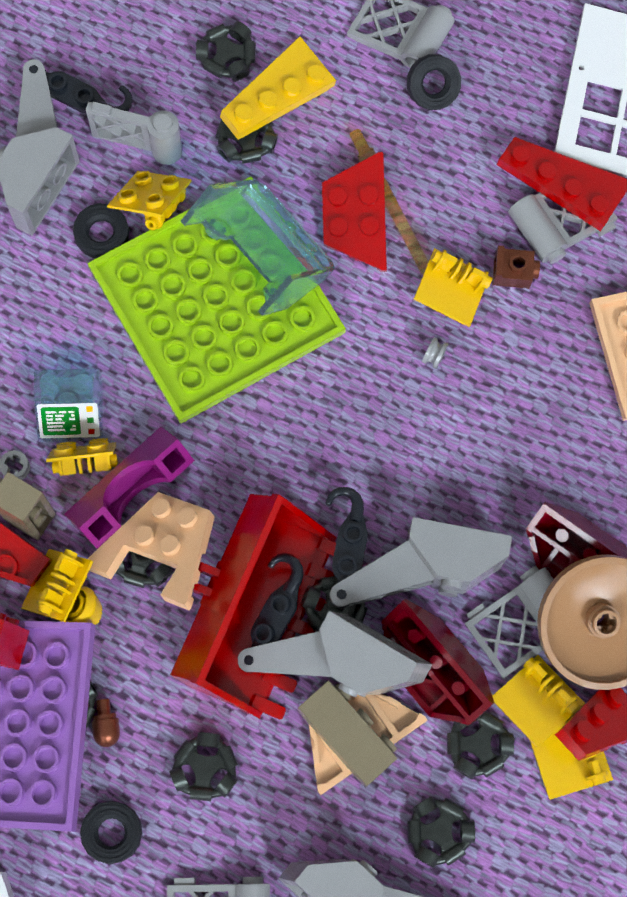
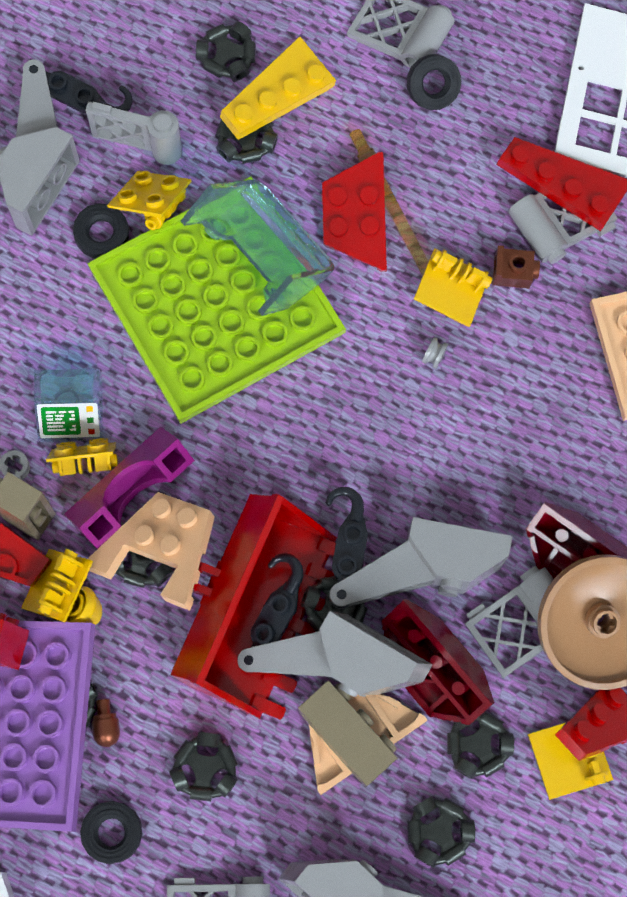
(537, 700): yellow hinge -> none

